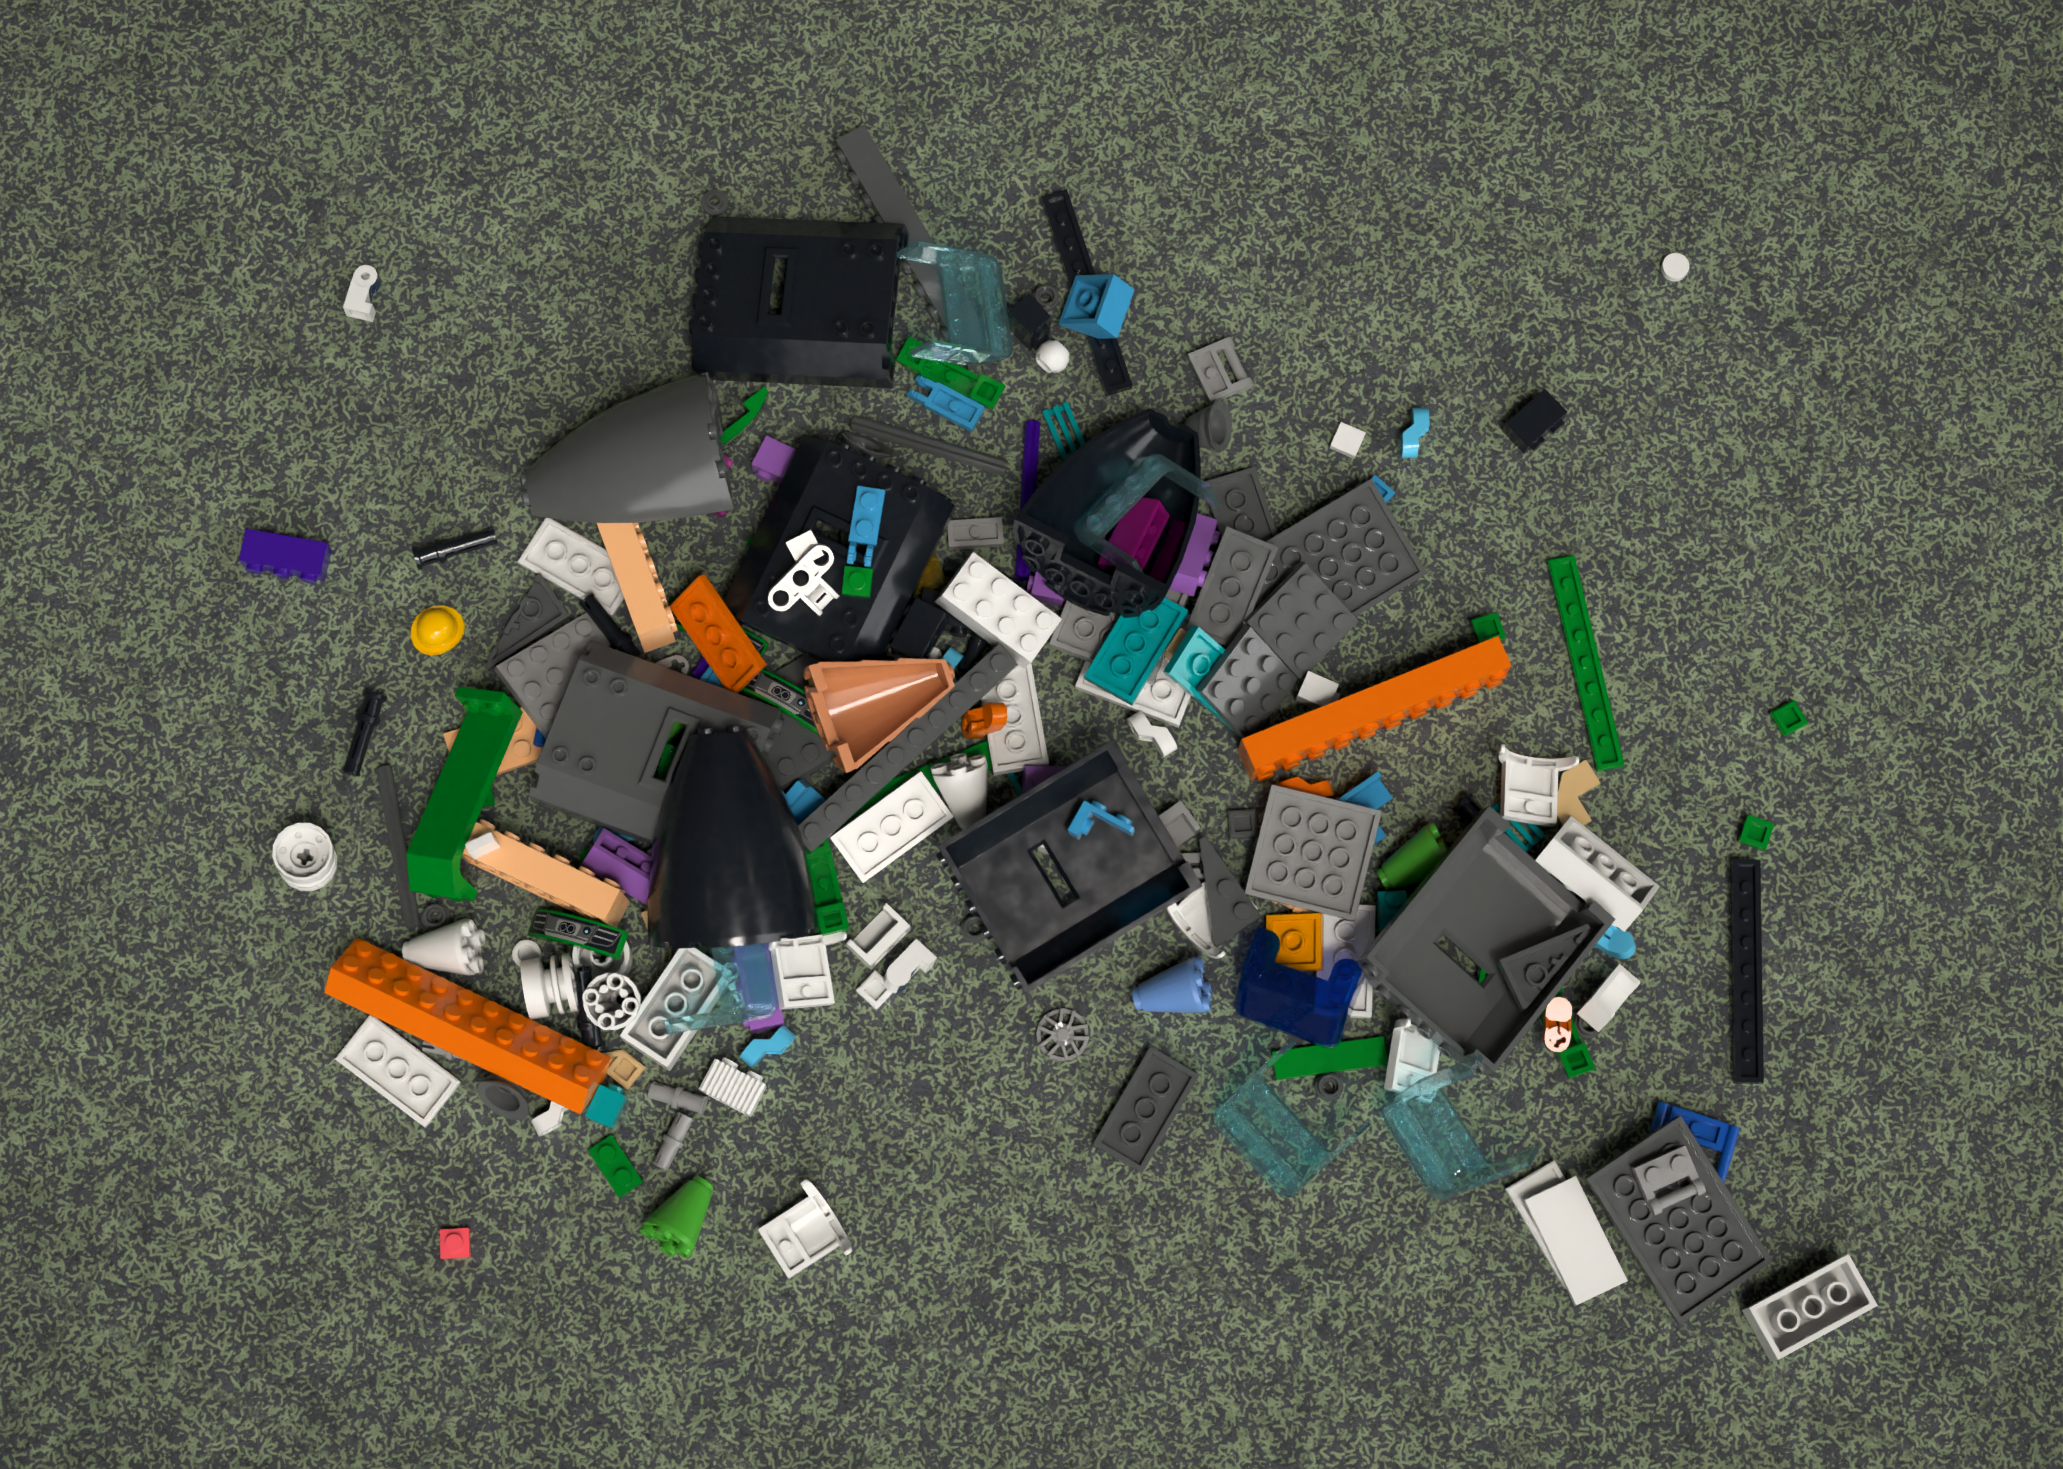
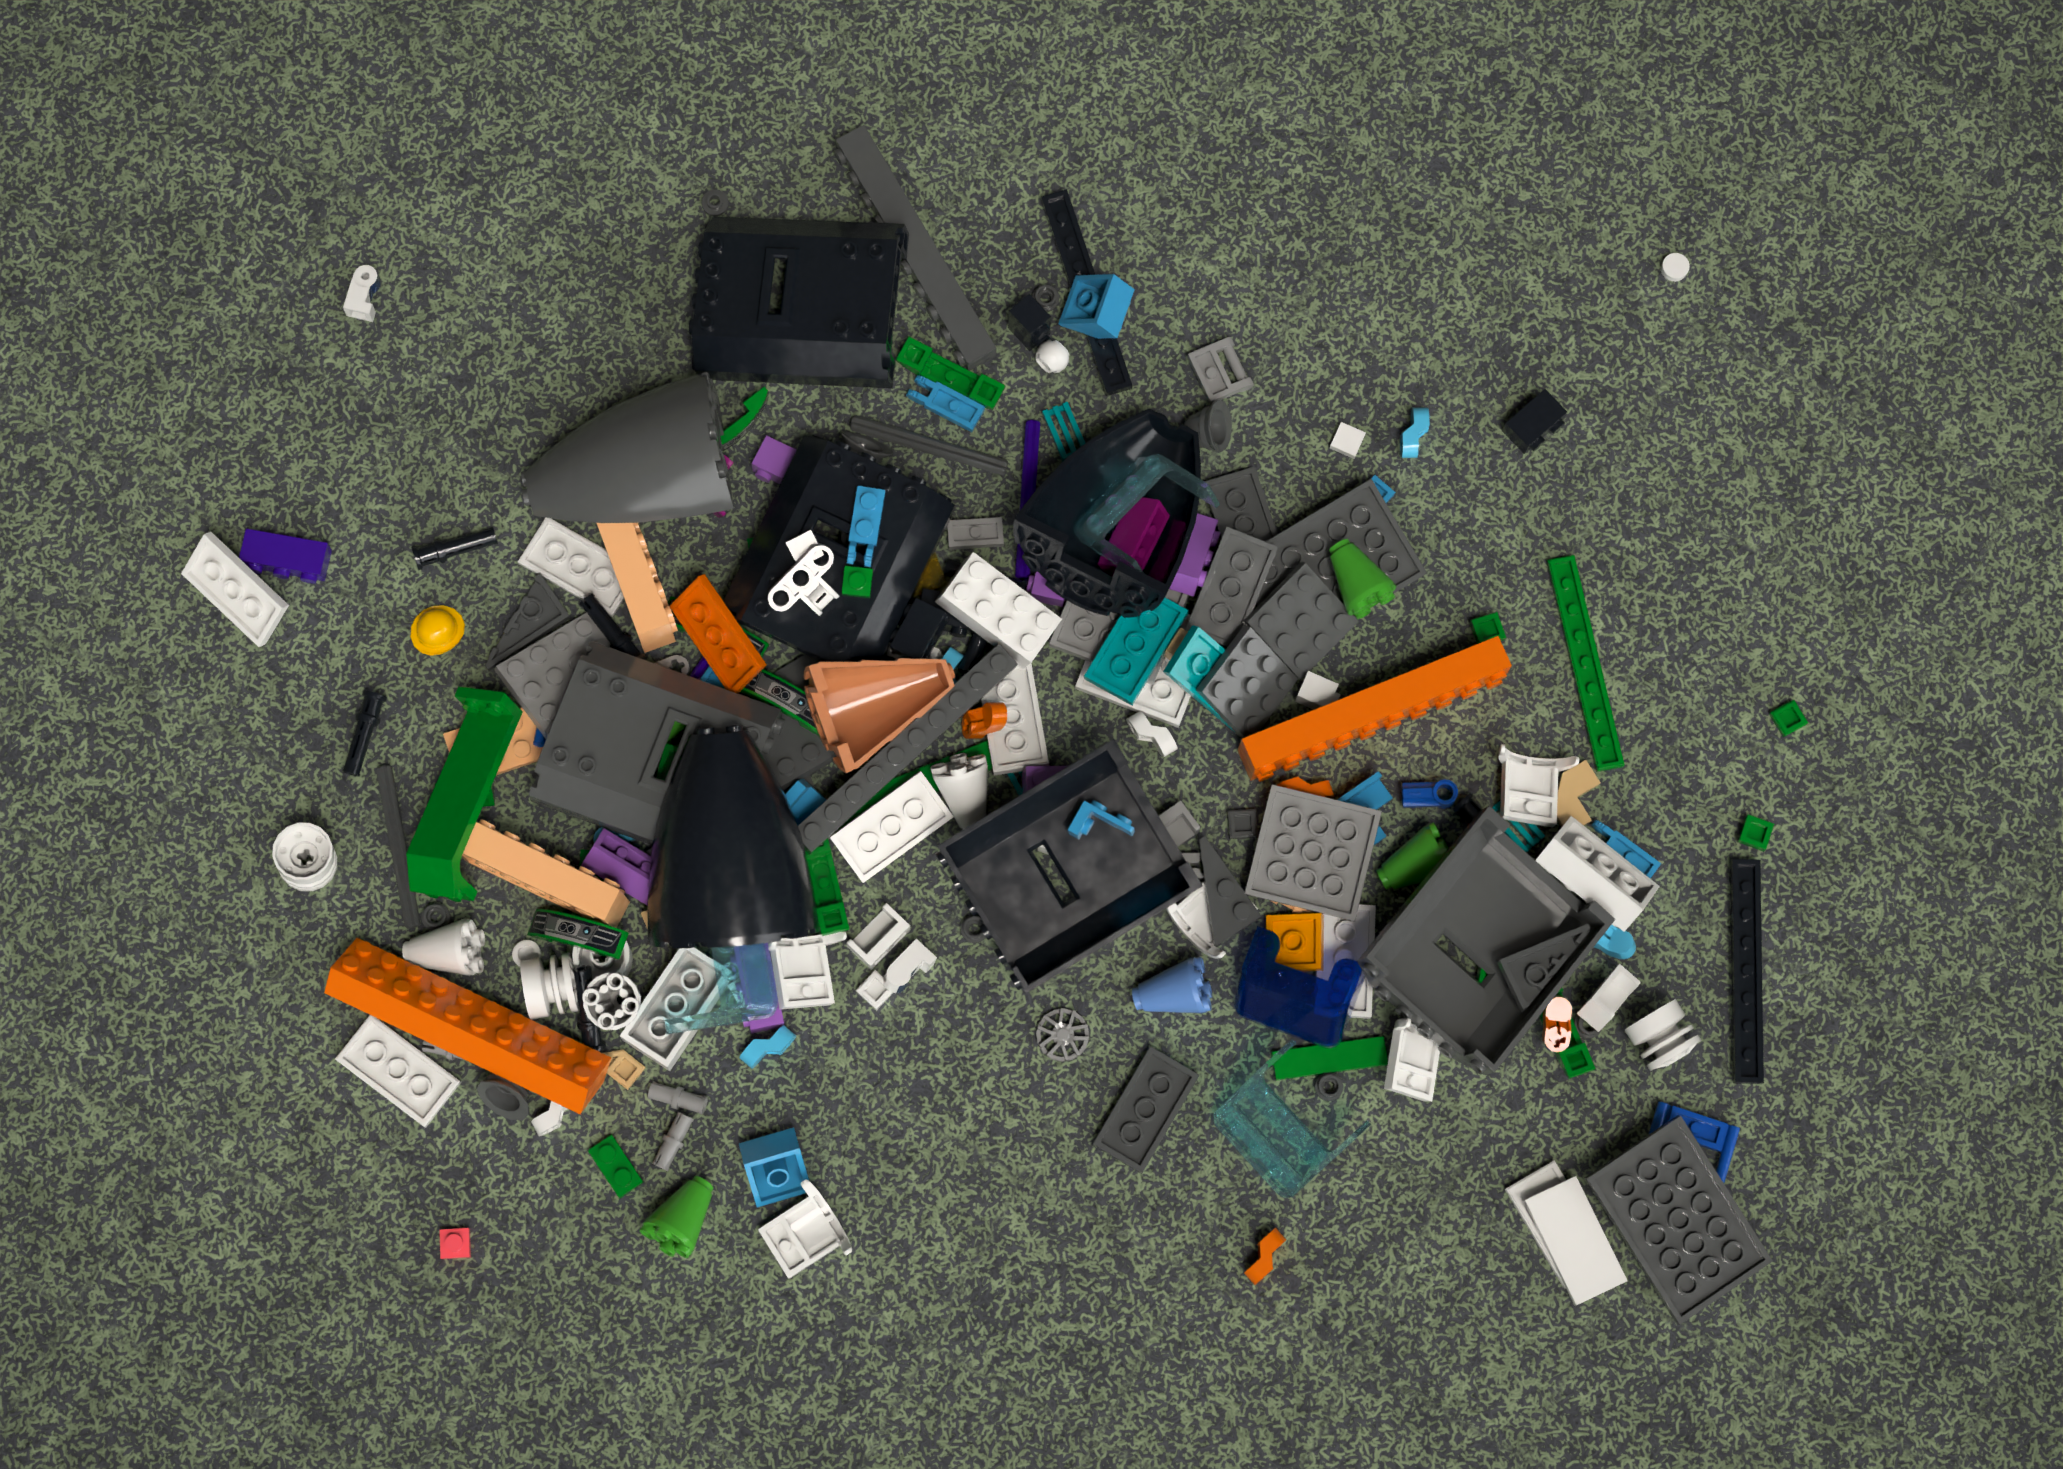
(234, 589): none -> white plate
(482, 845): white tile -> none
(607, 1105): teal brick -> none
(732, 1086): white brick -> none
(774, 1166): none -> dark azure slope
(972, 305): clear light blue windscreen -> none
(1265, 1250): none -> orange piece
(1359, 579): none -> bright green cone
(1387, 906): teal brick -> none
(1425, 794): none -> blue piece
(1439, 1141): clear light blue windscreen -> none
(1628, 850): none -> dark azure hinge
(1663, 1035): none -> white wheel
(1663, 1171): light grey plate -> none
(1809, 1307): white brick -> none

